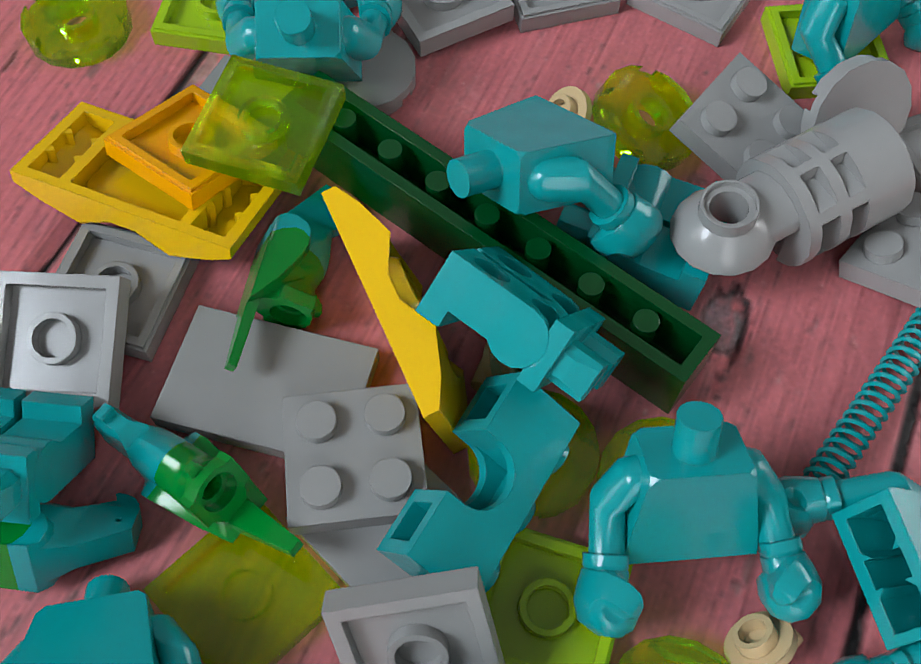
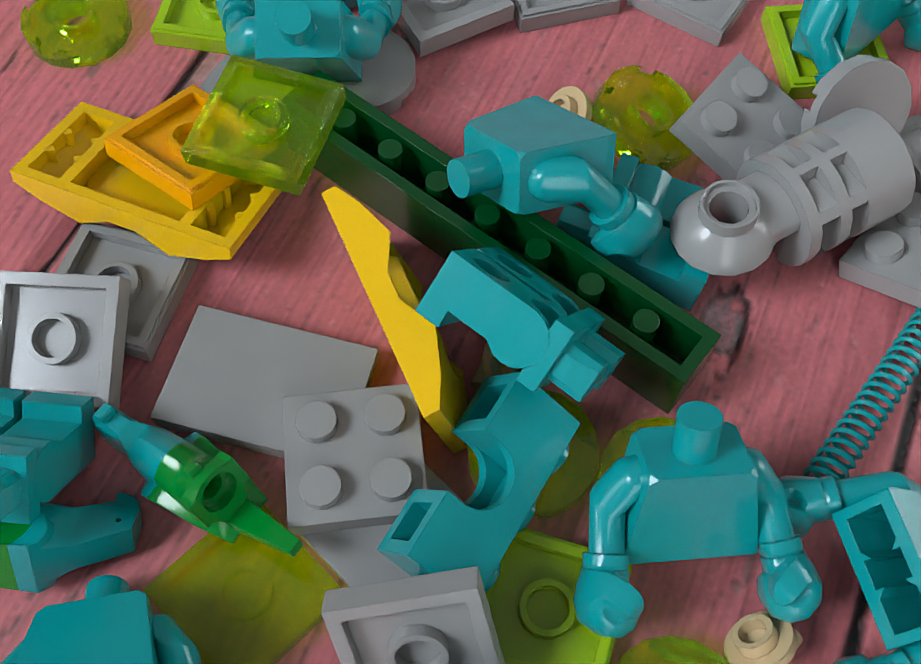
(287, 271): green animal -> none

